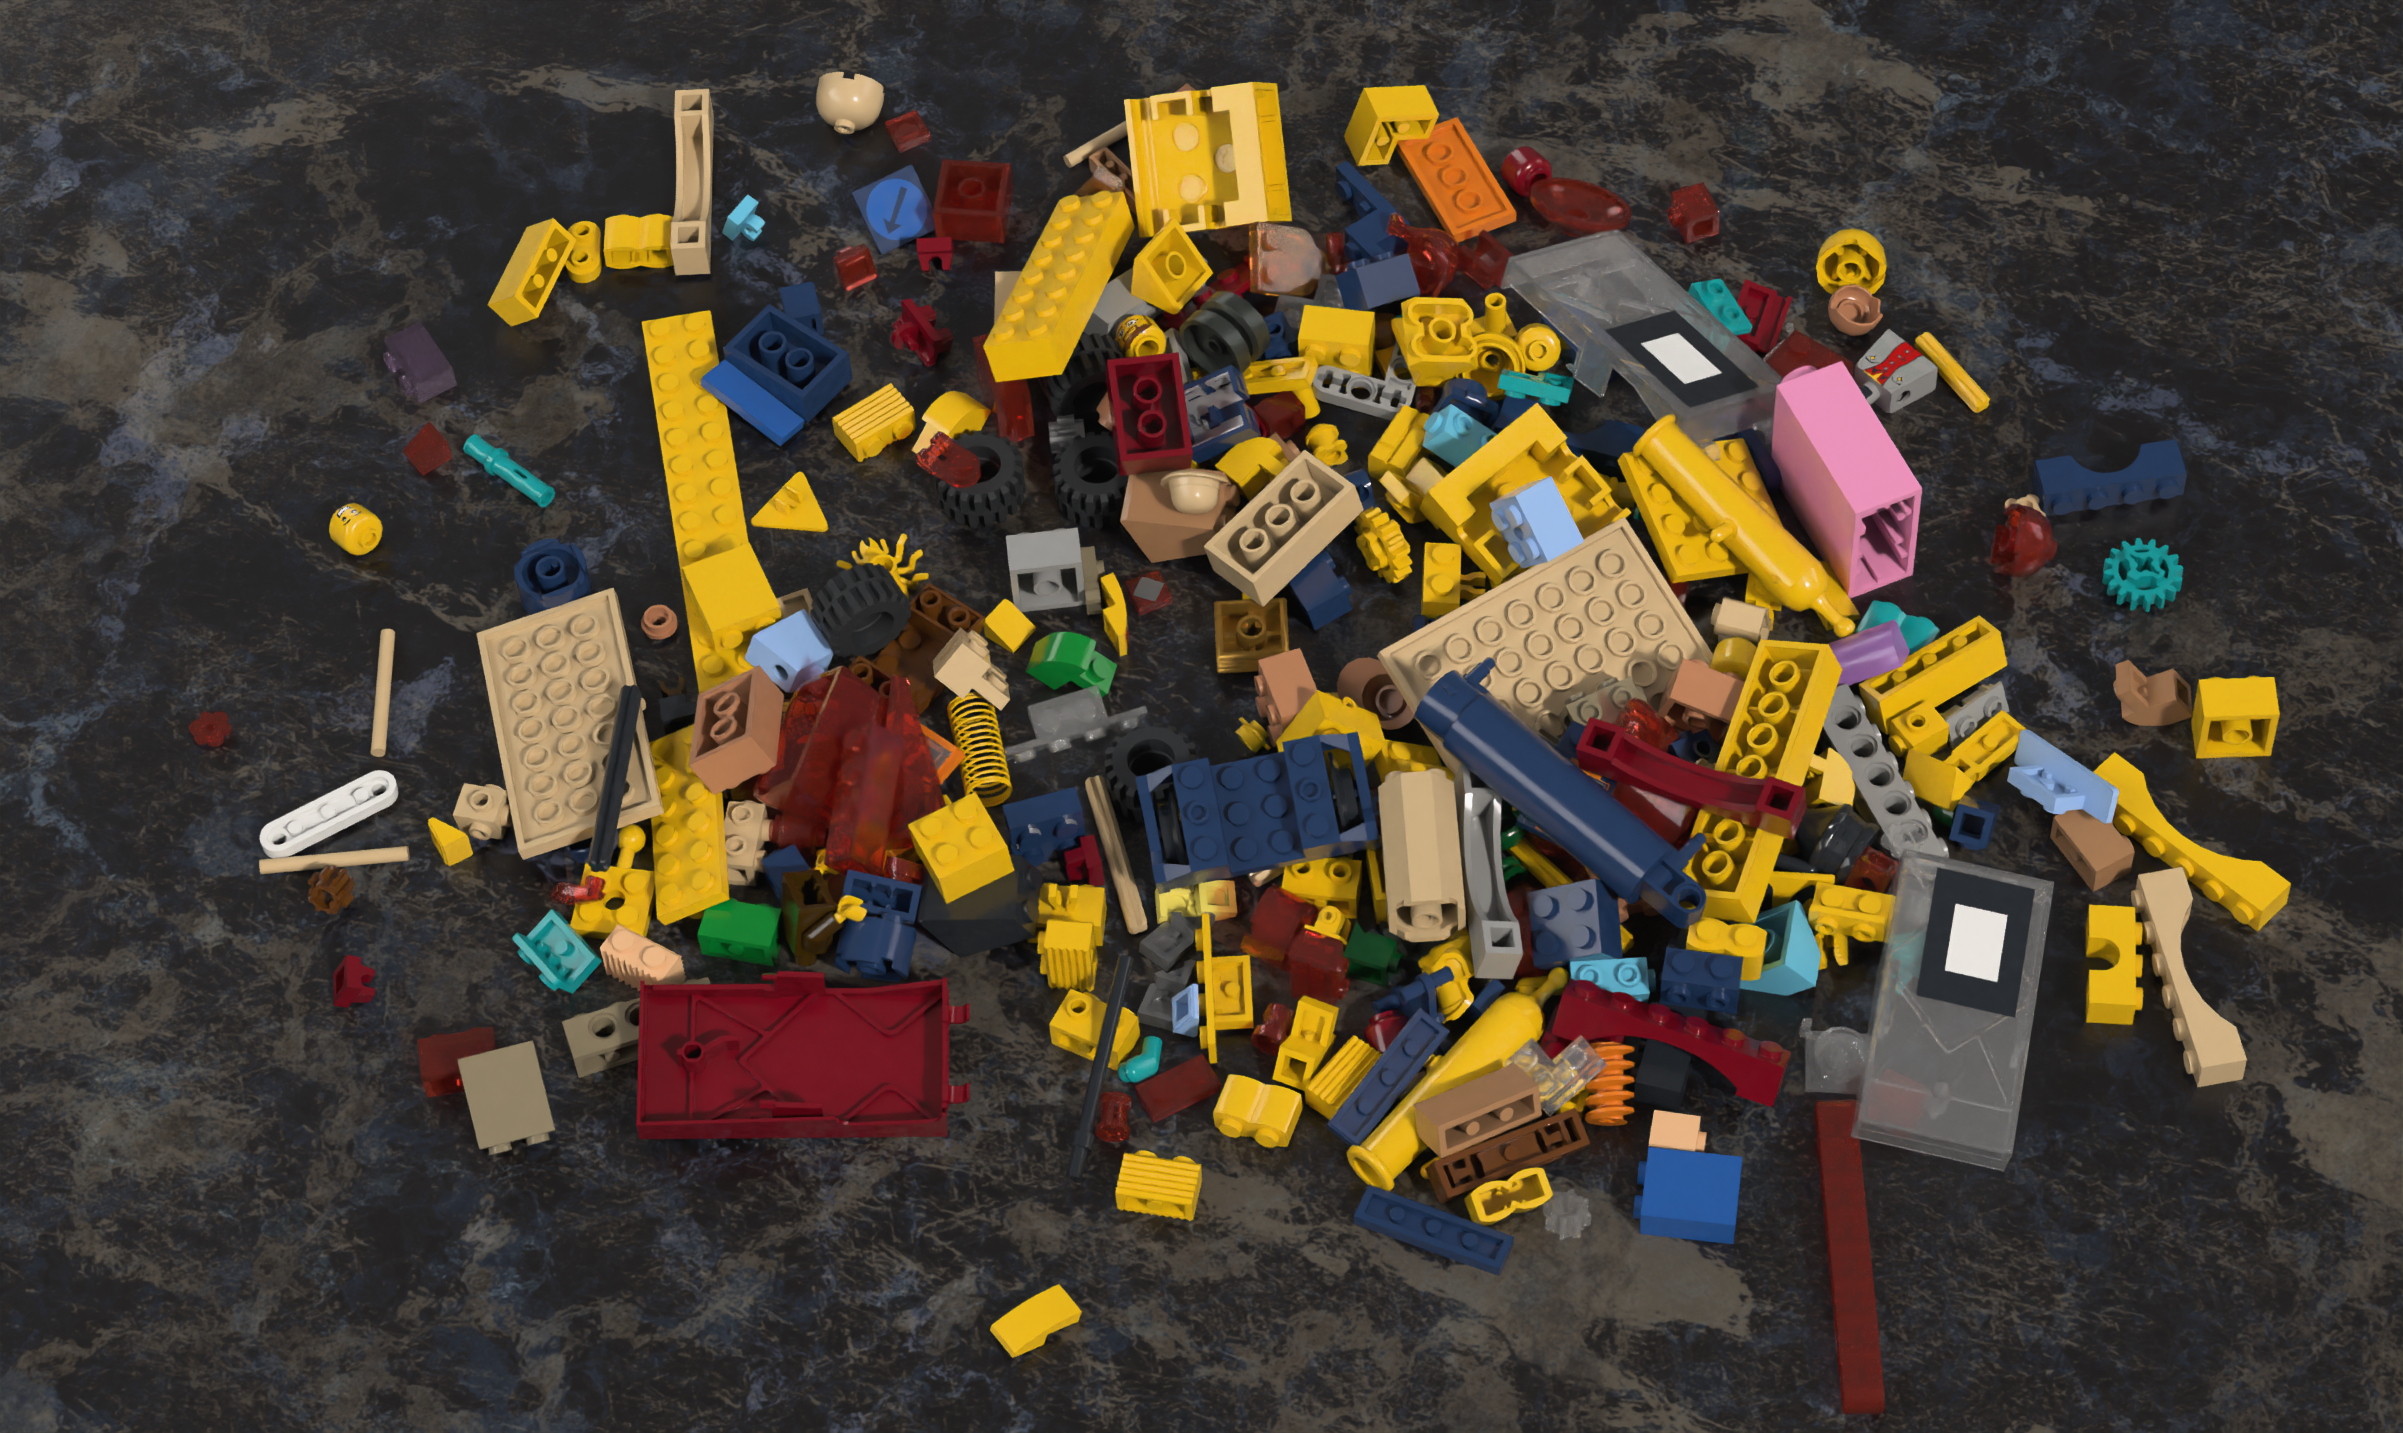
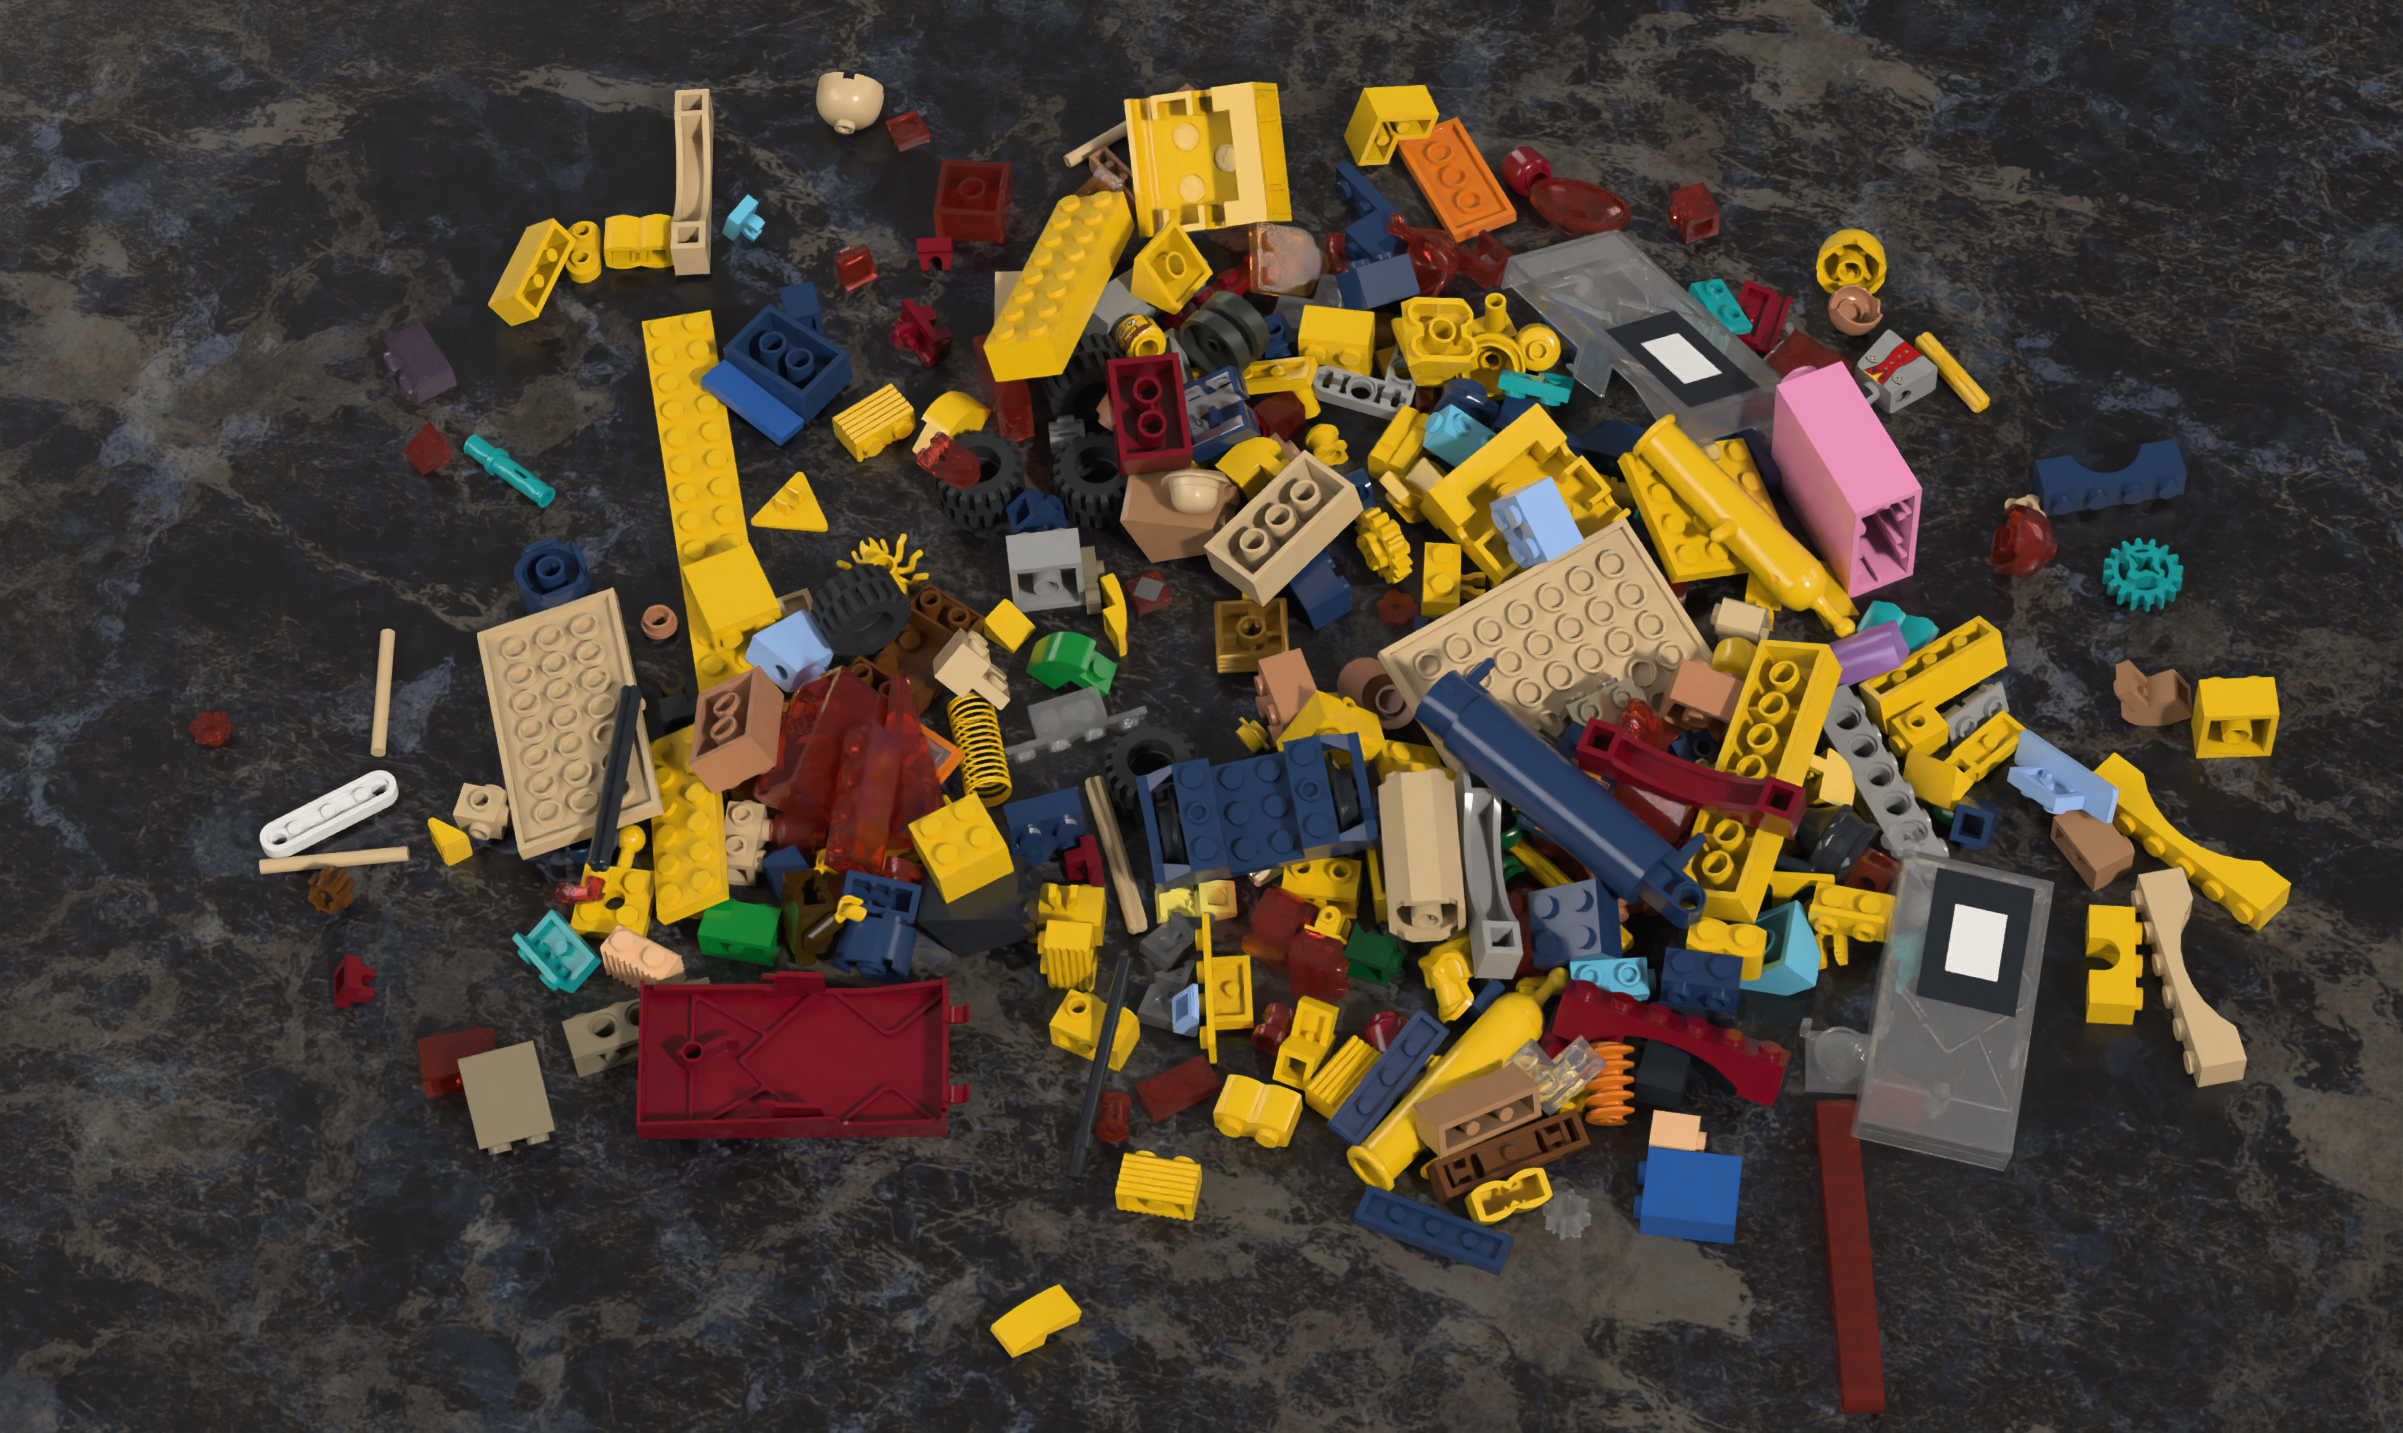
(355, 529): yellow head -> none
(895, 209): piece -> none
(1036, 512): none -> dark blue brick
(1142, 1065): teal arm -> none
(1396, 607): none -> clear red plant
(1419, 995): dark blue axle -> none

